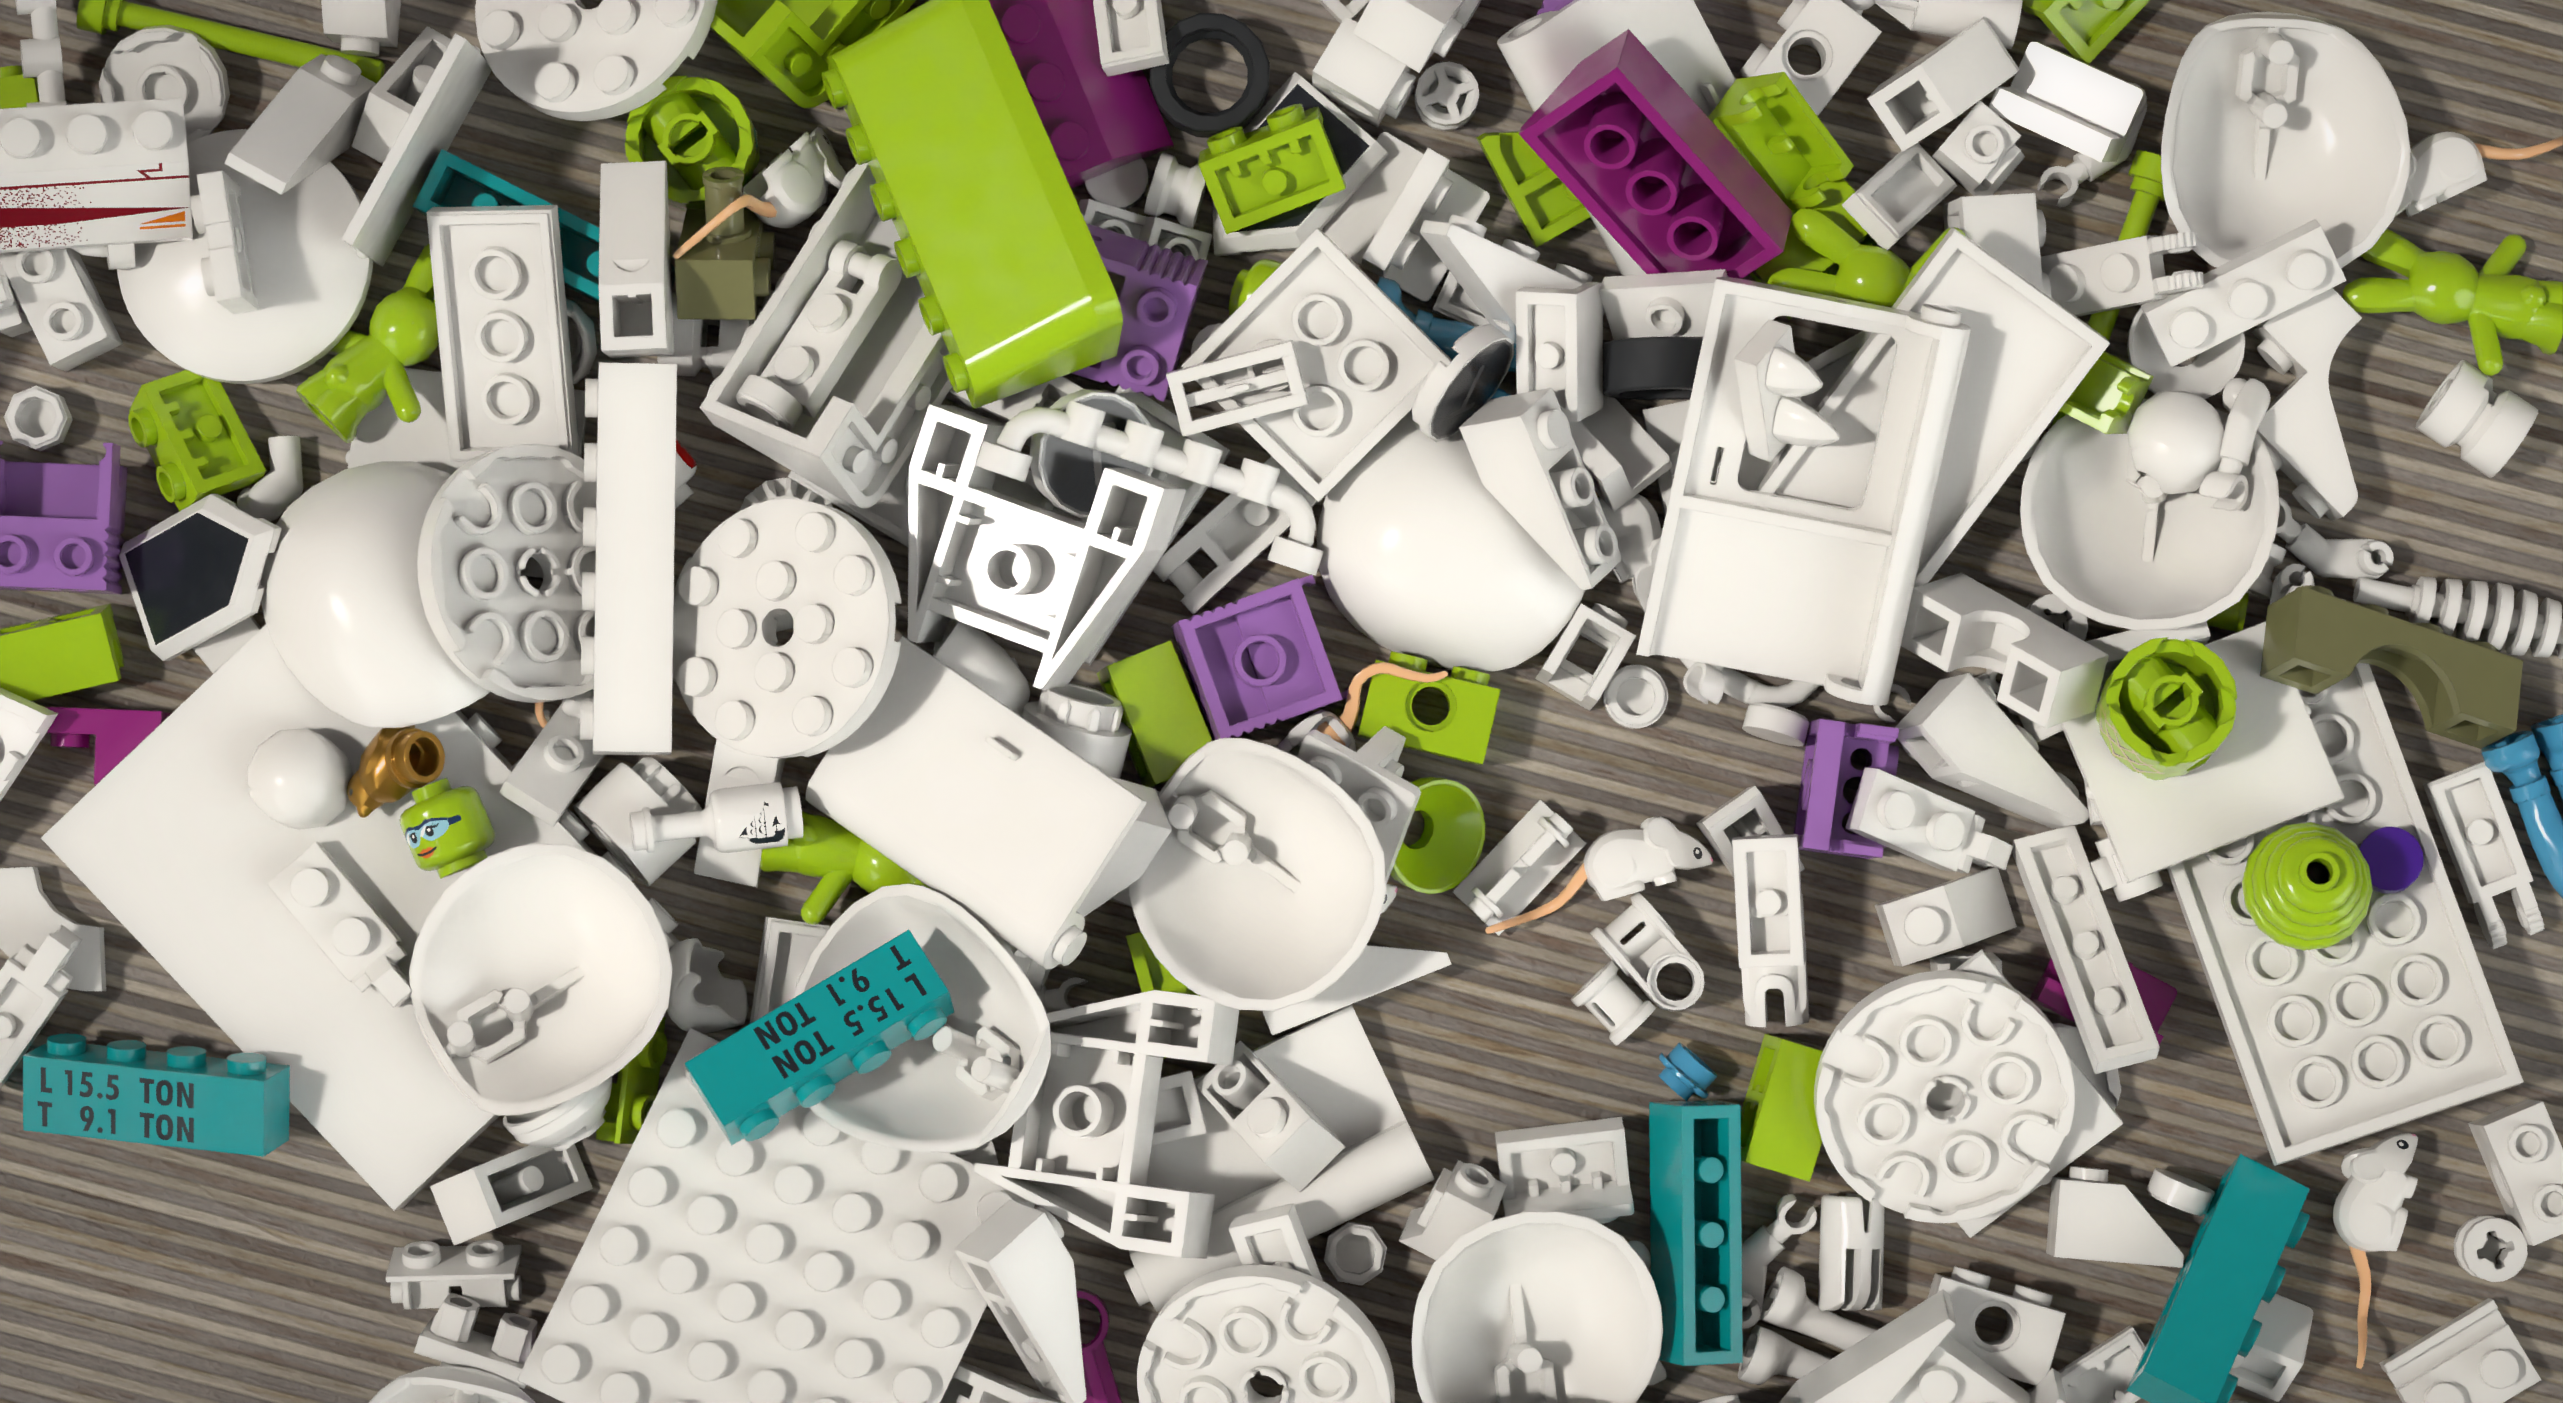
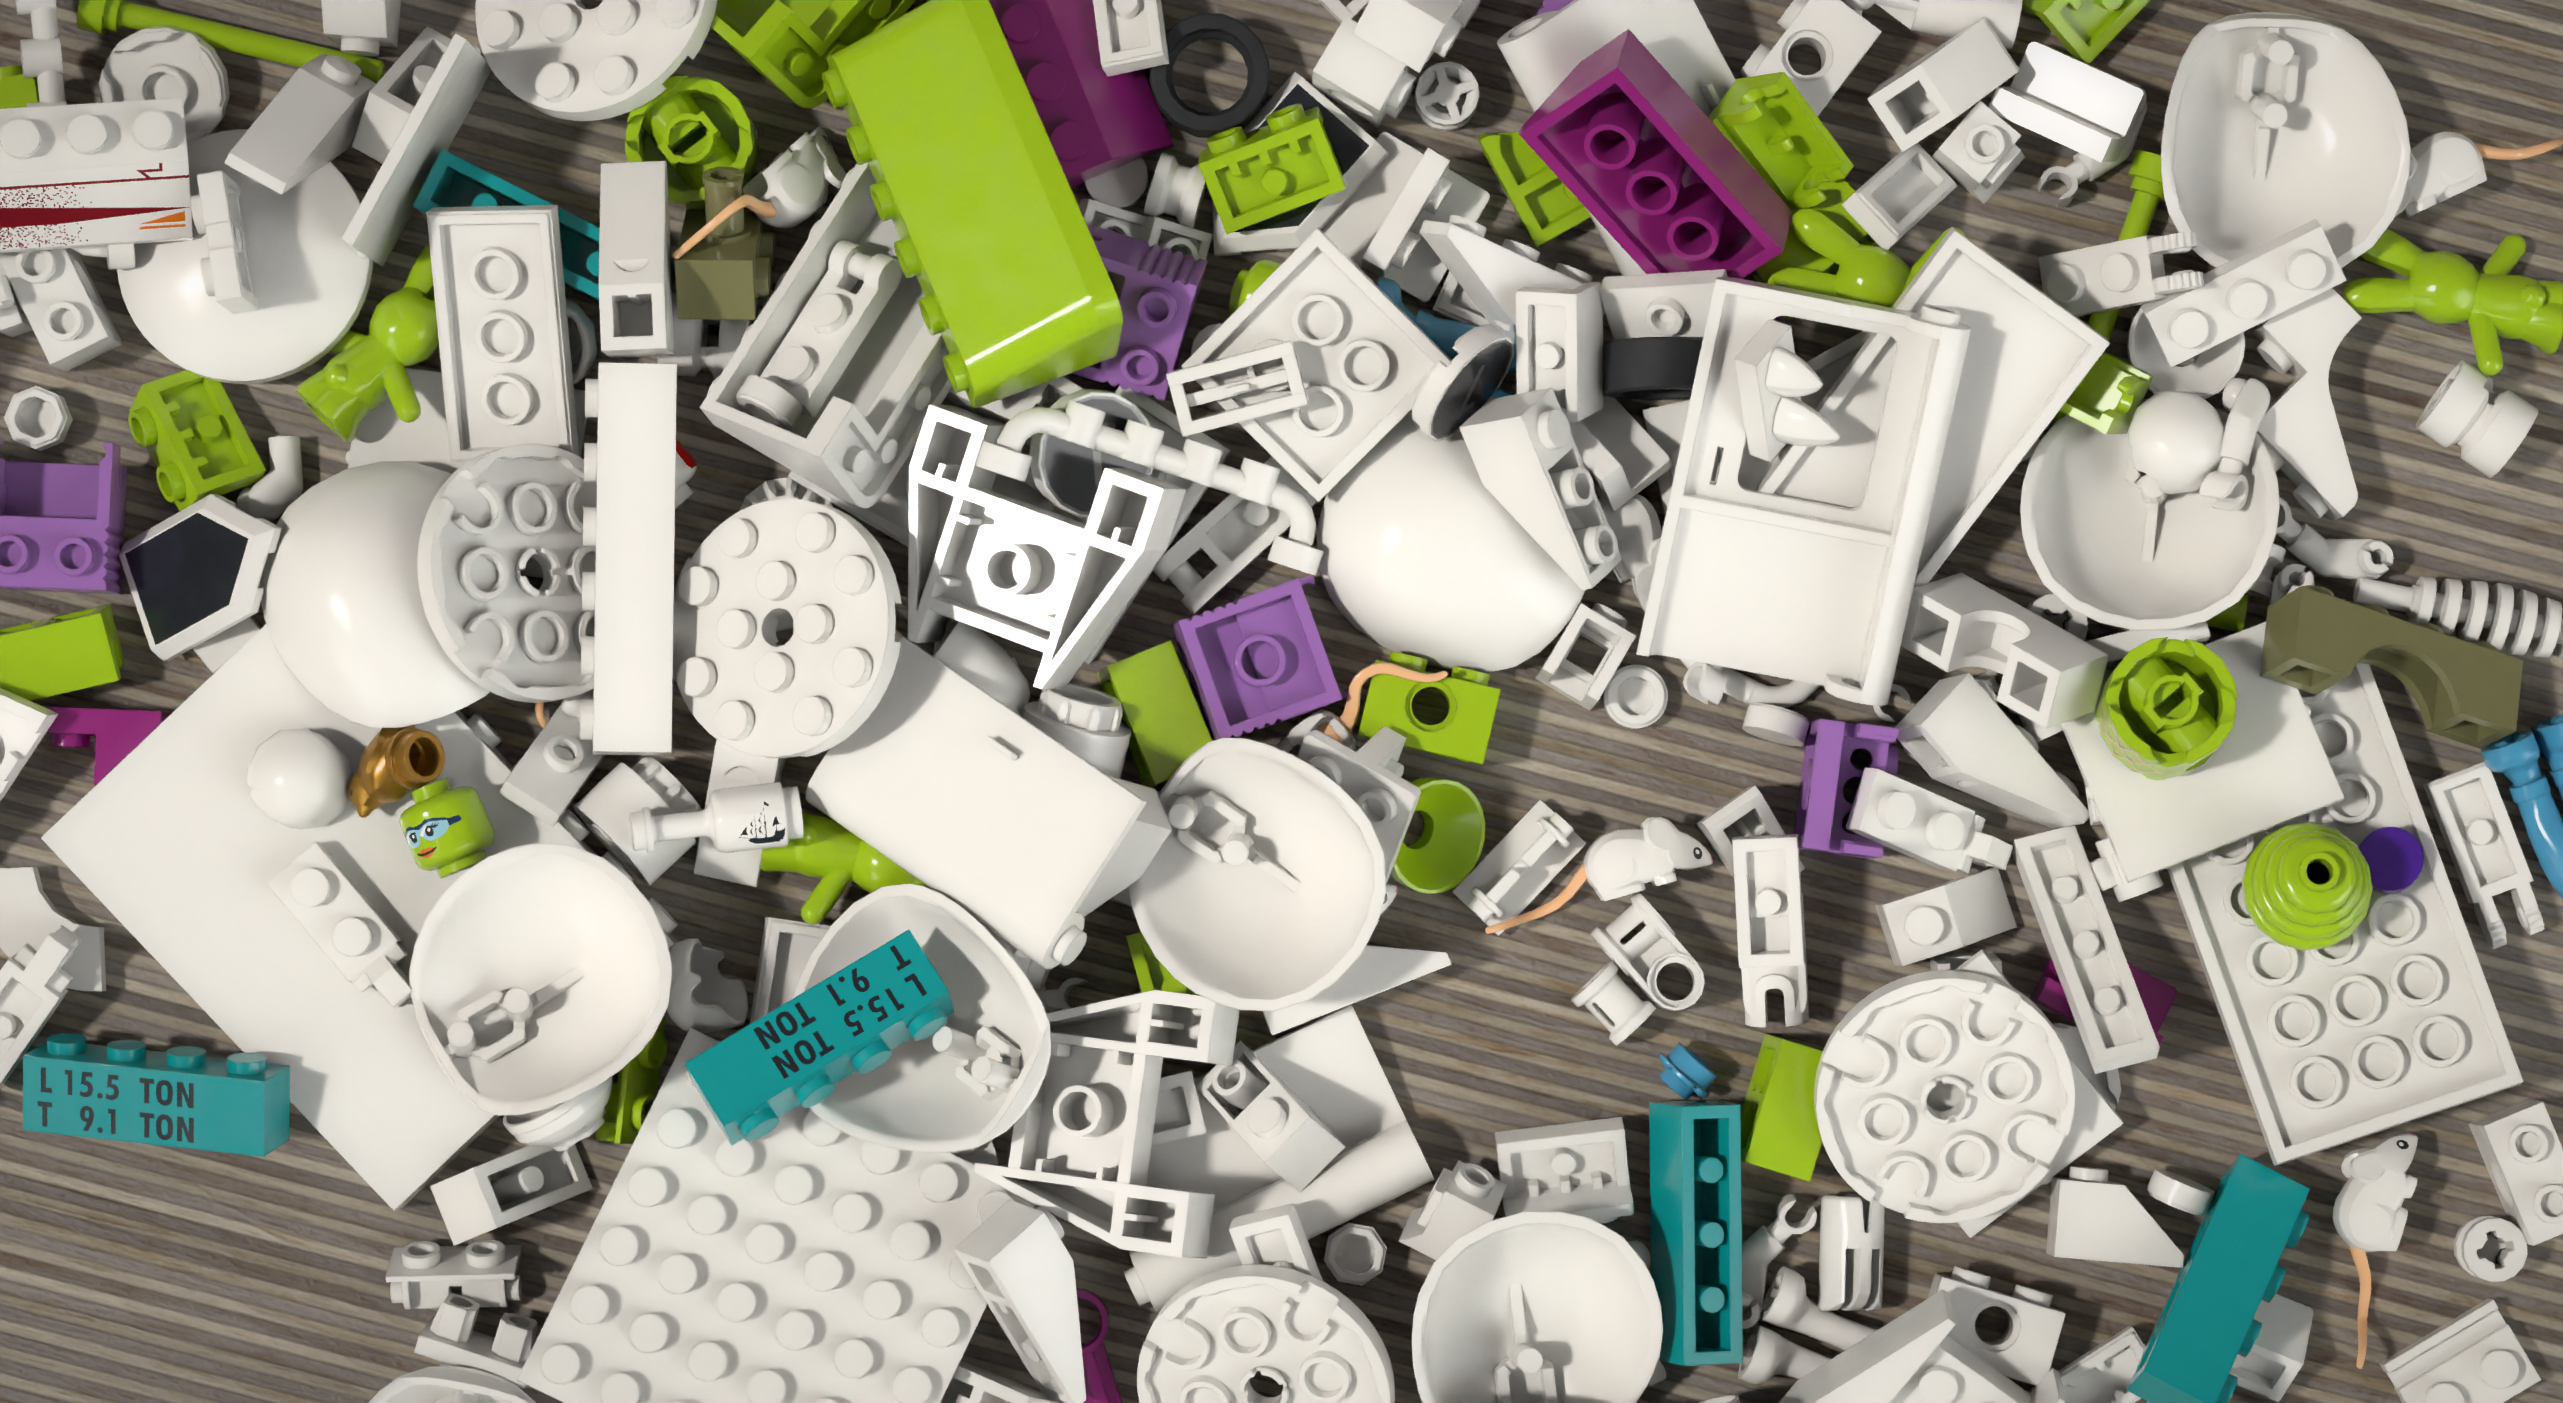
(2006, 229): white slope -> none

